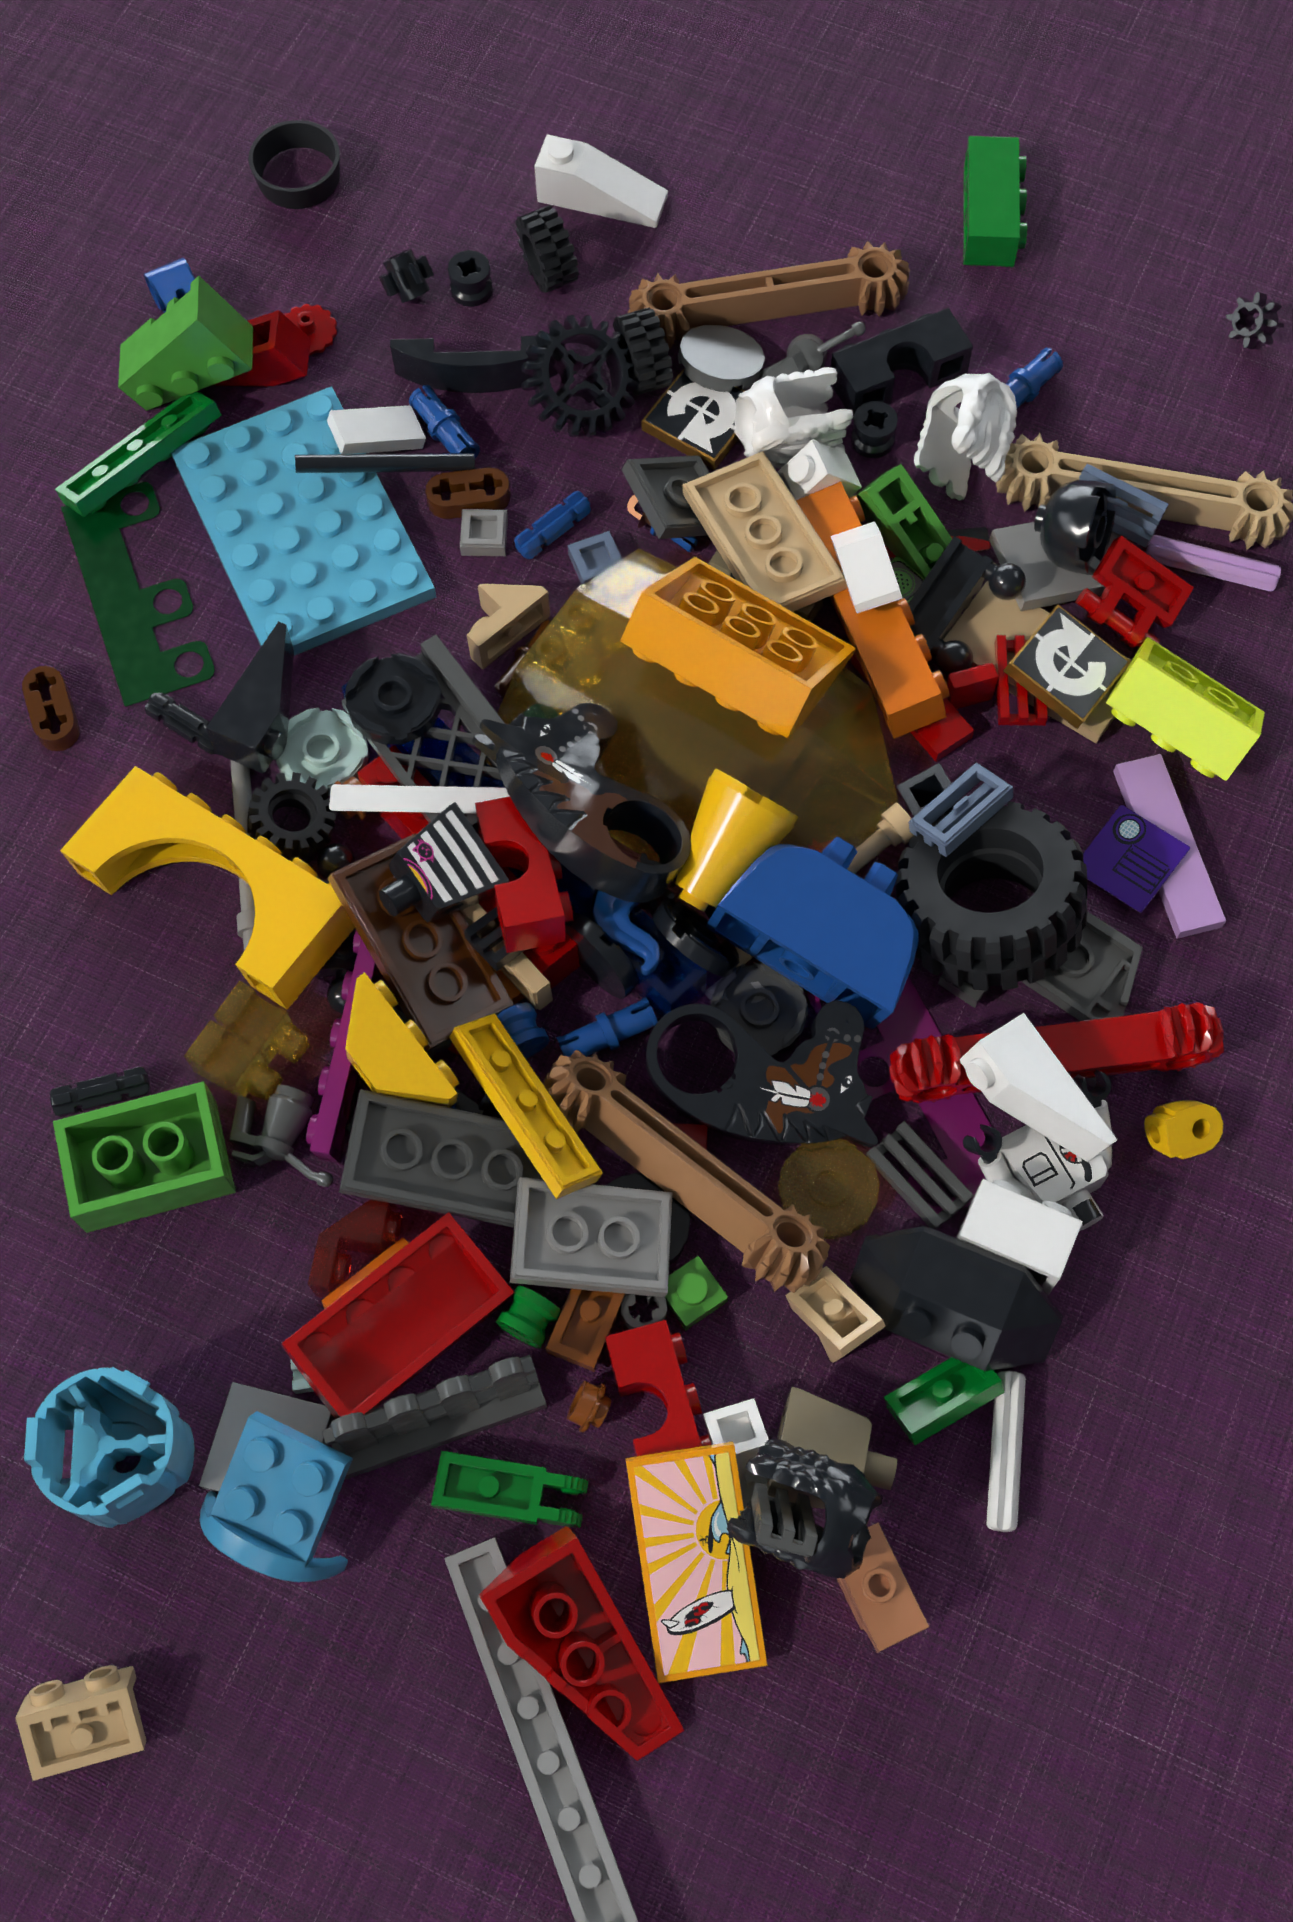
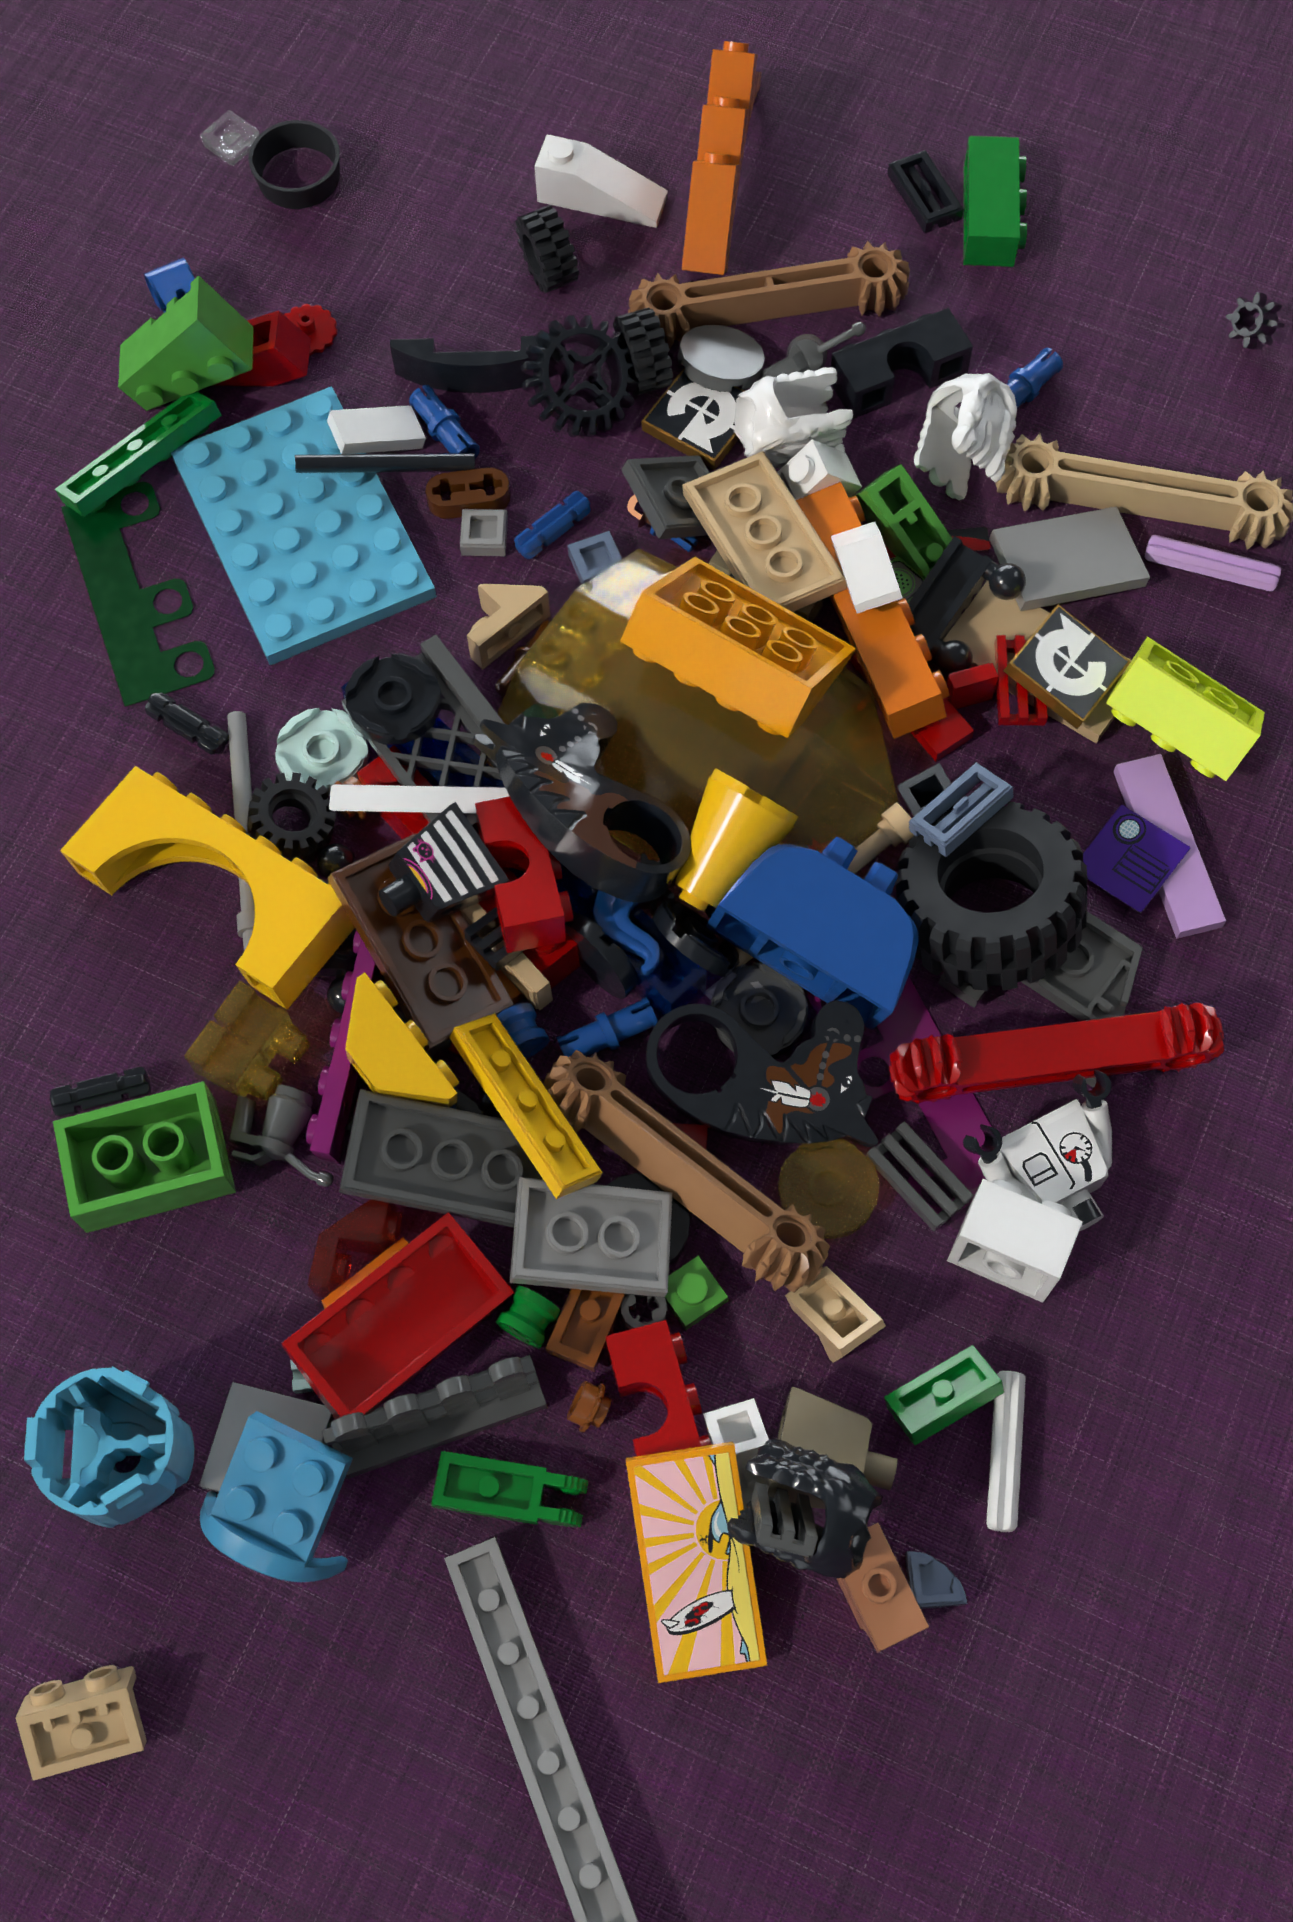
(41, 710): reddish brown beam -> none
(229, 137): none -> clear plate
(255, 714): black slope -> none
(406, 275): black gear -> none
(476, 287): black wheel -> none
(570, 1632): red wedge -> none
(720, 158): none -> orange arch
(866, 435): black wheel -> none
(918, 194): none -> black tile
(933, 1582): none -> sand blue tile
(956, 1298): black wedge -> none
(1031, 1084): white slope -> none
(1076, 524): black cylinder -> none
(1127, 520): sand blue tile -> none
(1140, 582): red plate -> none
(1183, 1128): yellow piece -> none

